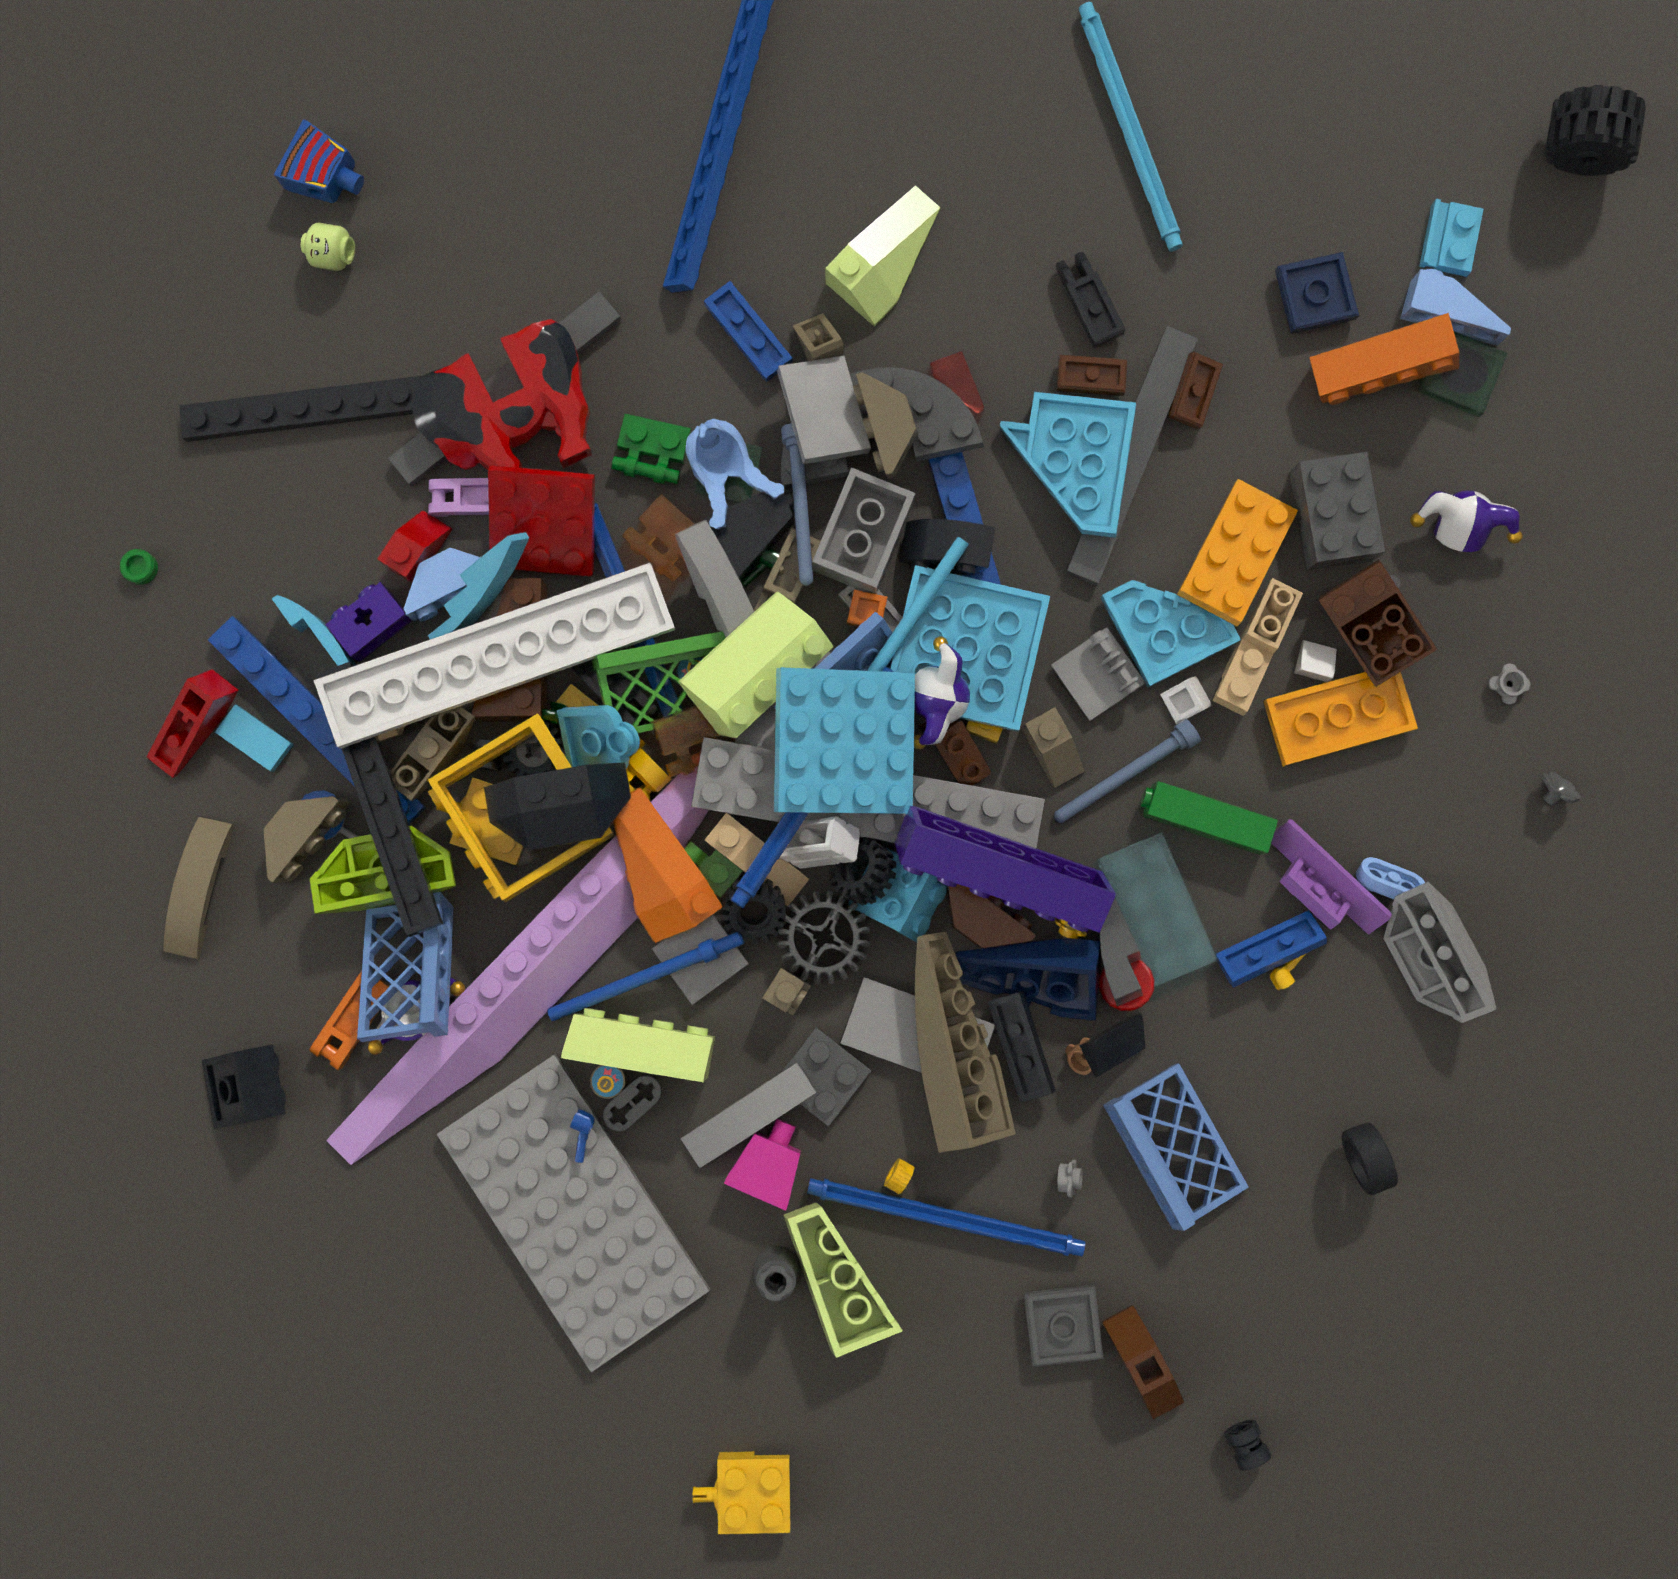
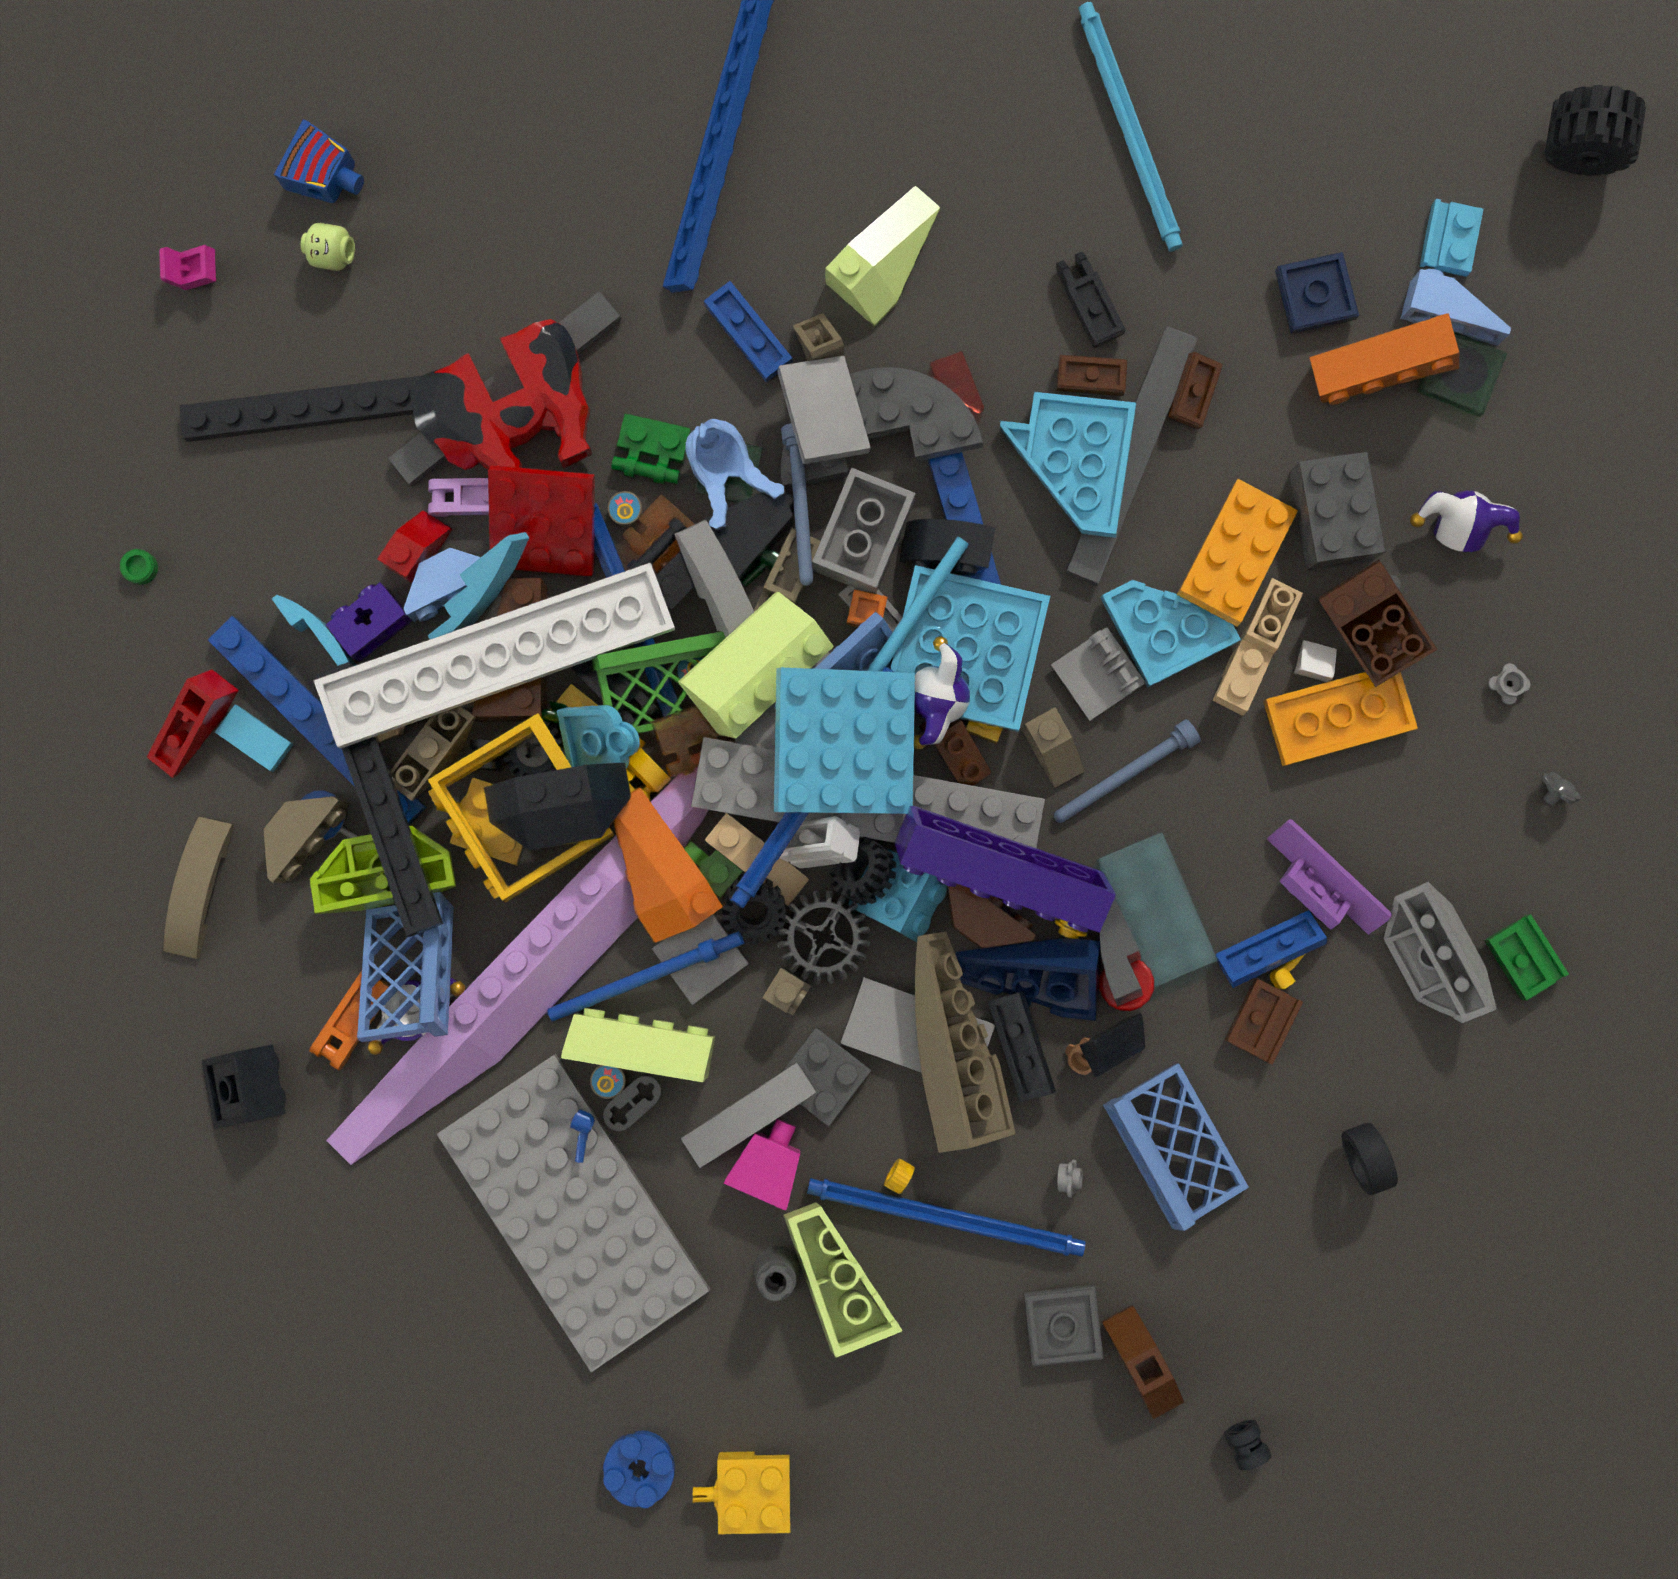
(188, 268): none -> dark pink bracket
(619, 1476): none -> blue plate
(625, 509): none -> tile
(674, 576): none -> black plate
(888, 421): dark tan slope -> none
(1186, 699): white slope -> none
(1208, 817): green brick -> none
(1263, 1021): none -> reddish brown plate
(1386, 878): light blue plate -> none
(1526, 957): none -> green plate

